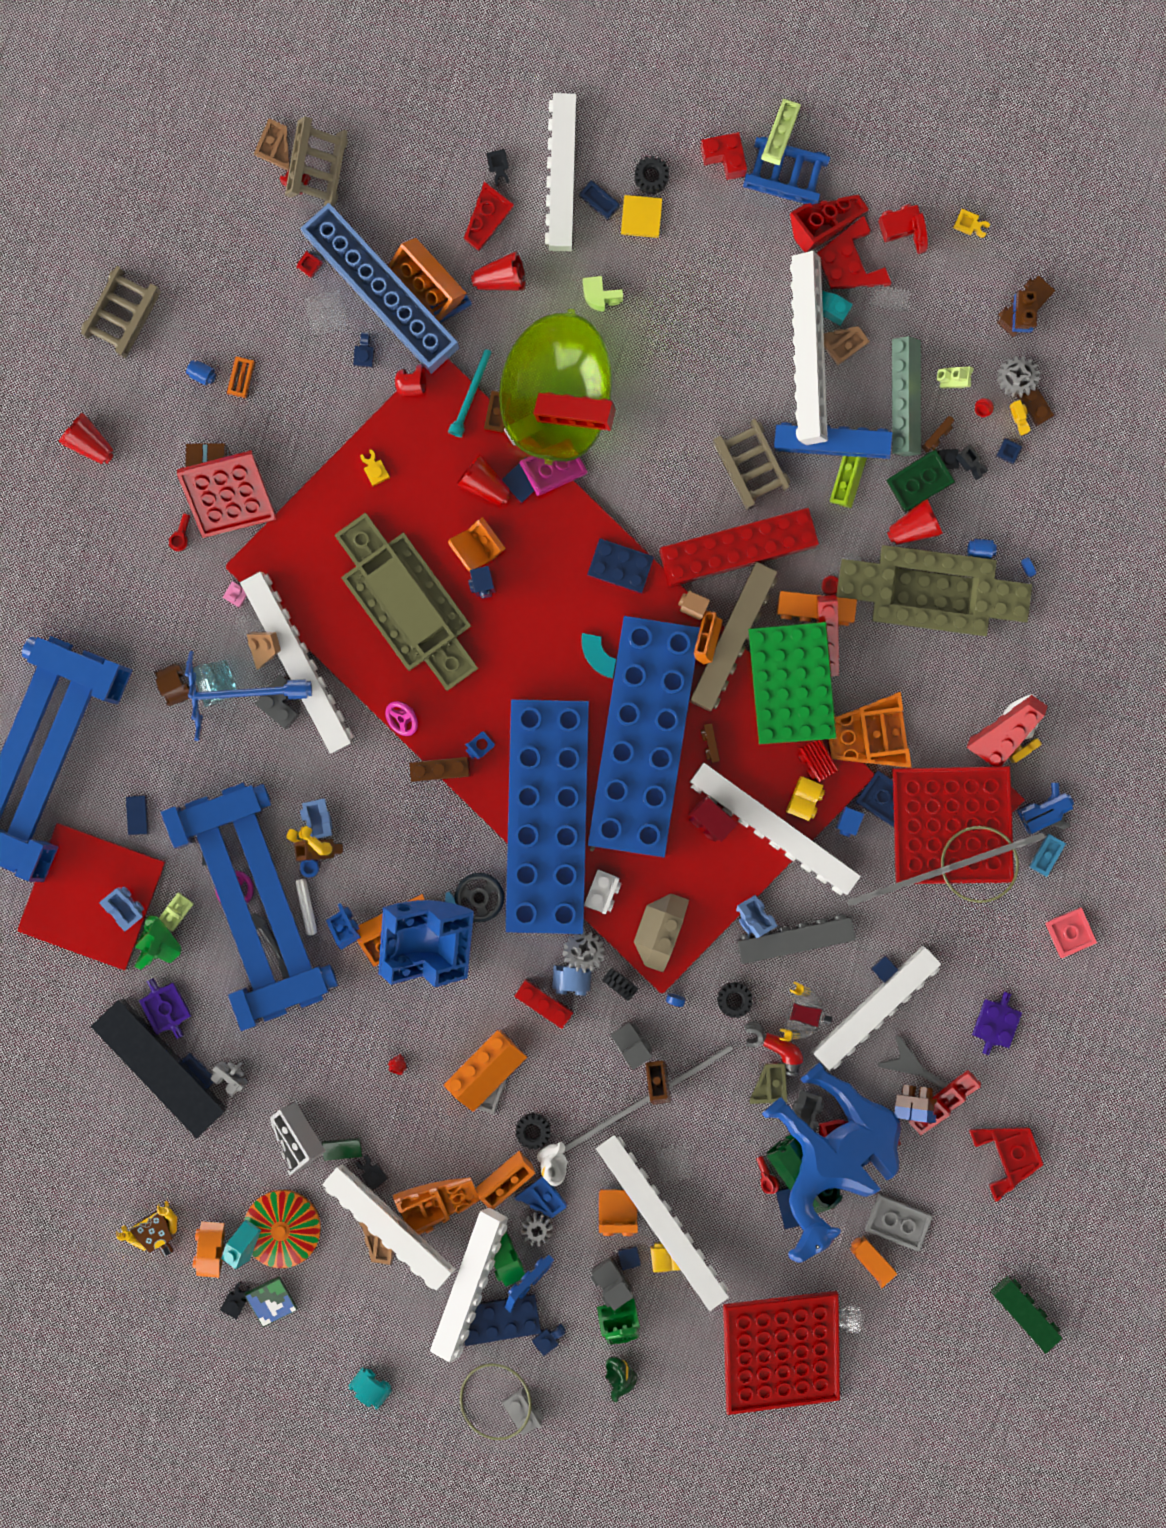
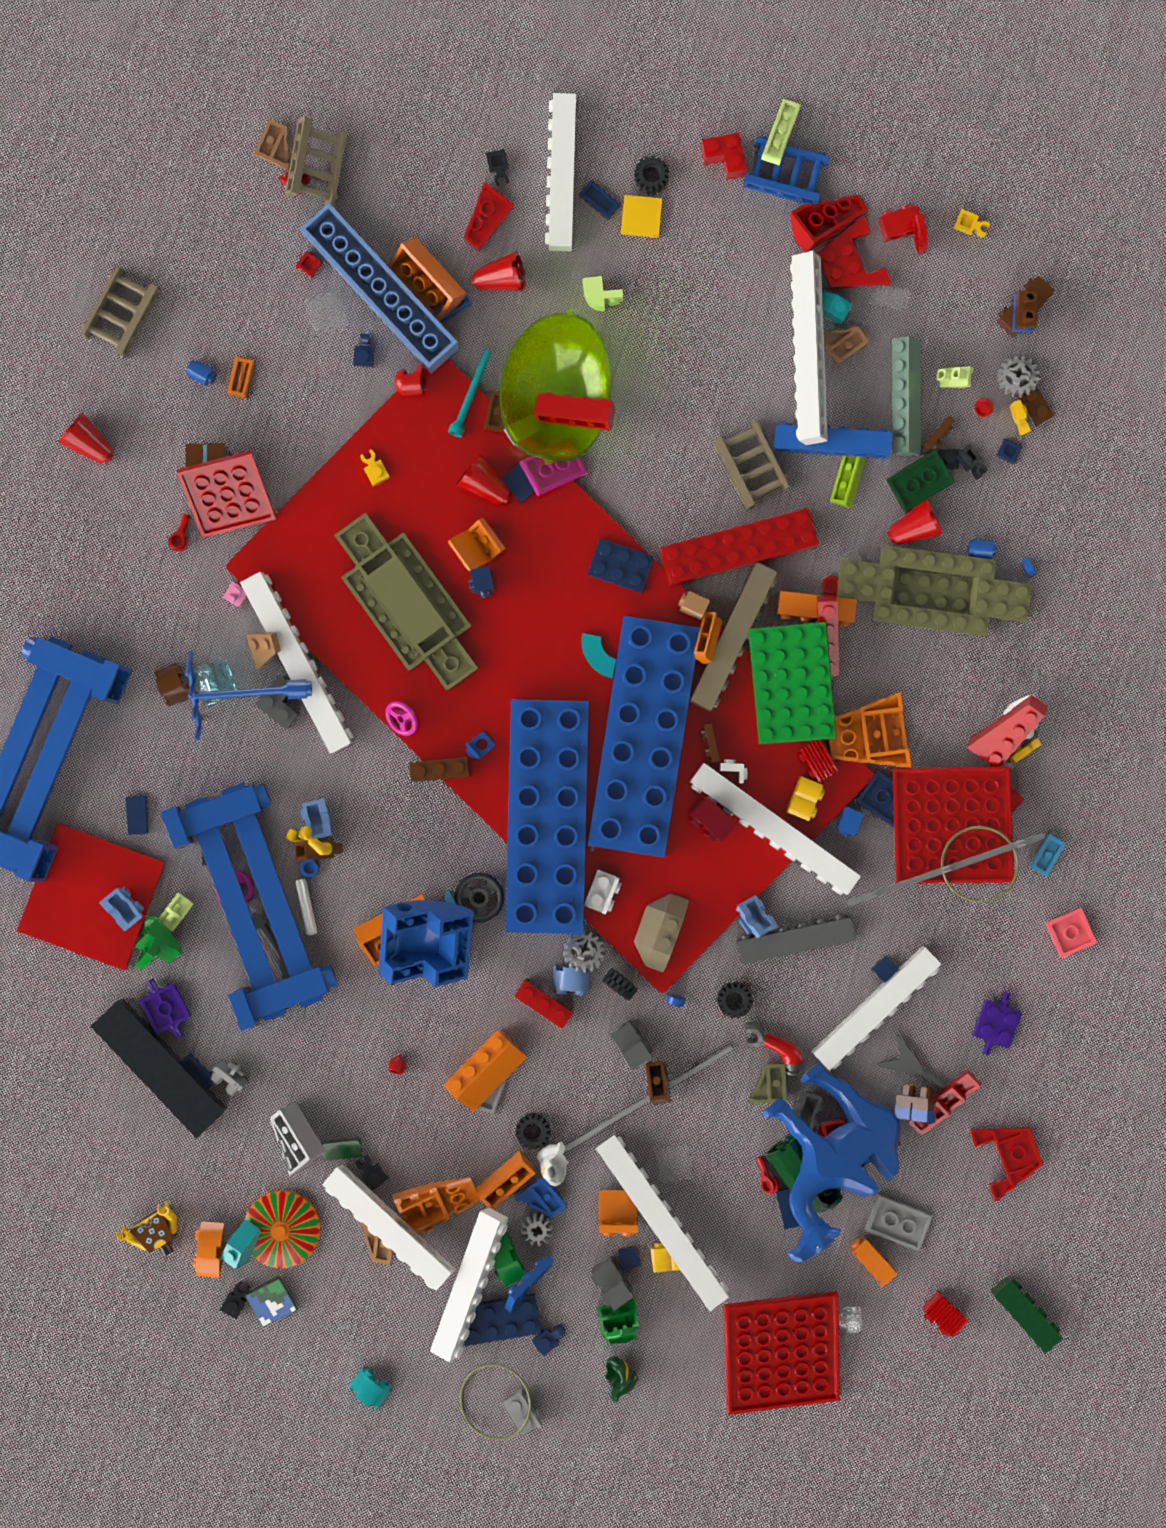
(343, 927): blue bracket -> none
(731, 766): none -> white bracket
(804, 1014): torso -> none
(944, 1314): none -> red brick
(1047, 813): blue piece -> none

